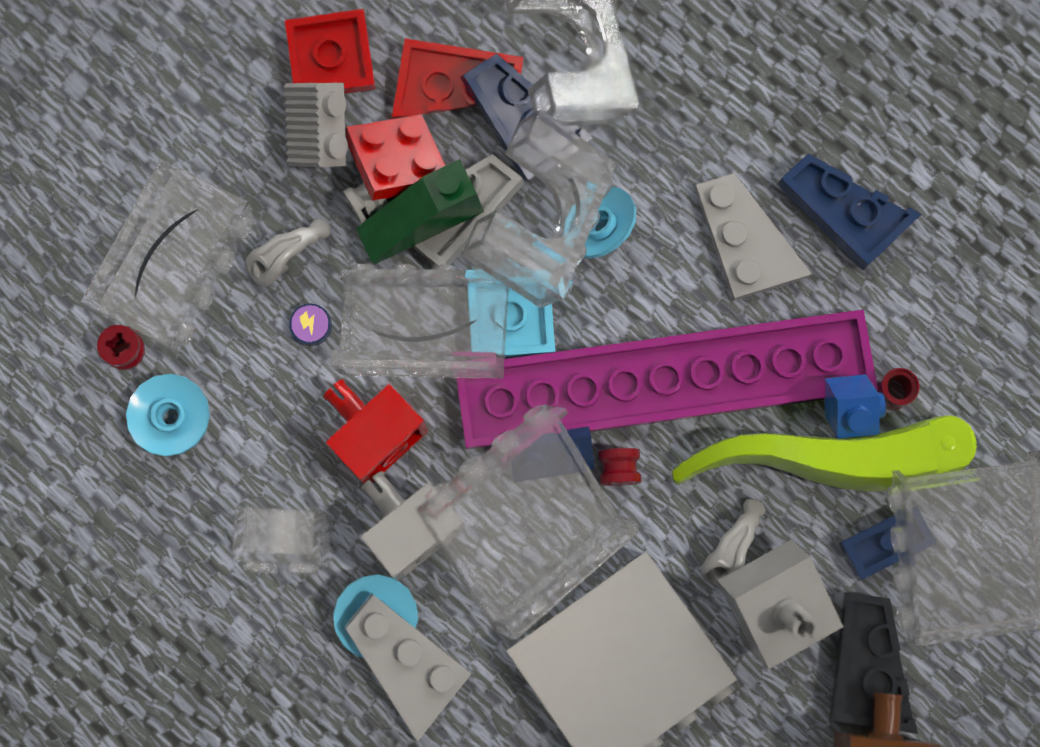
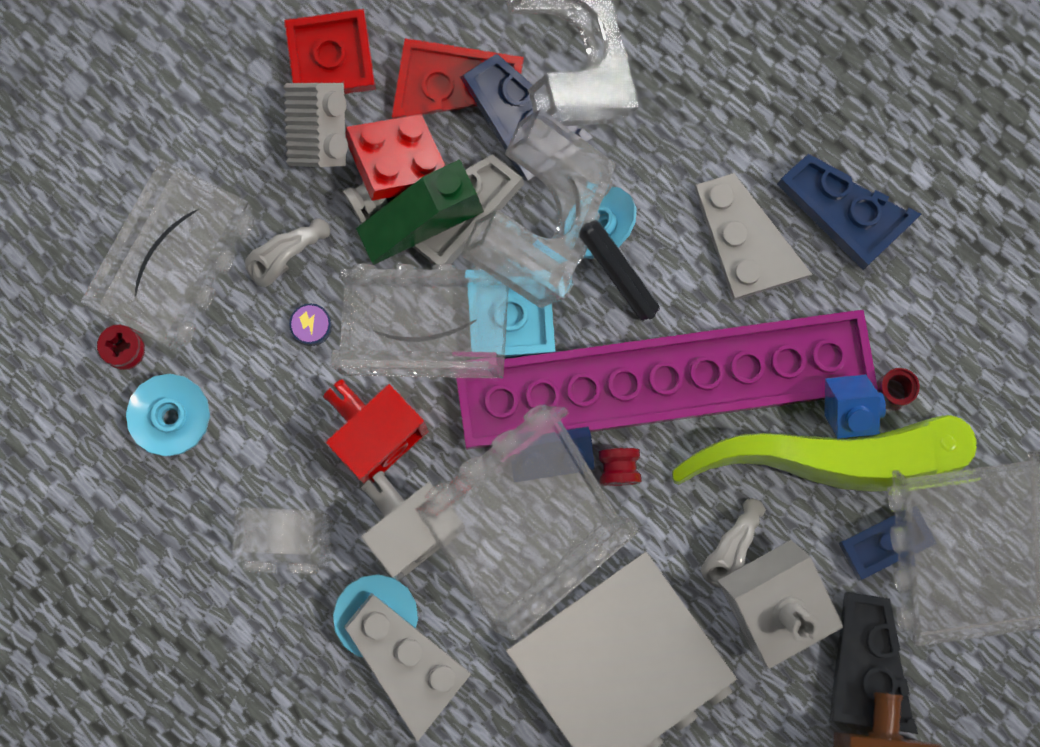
(619, 270): none -> black axle

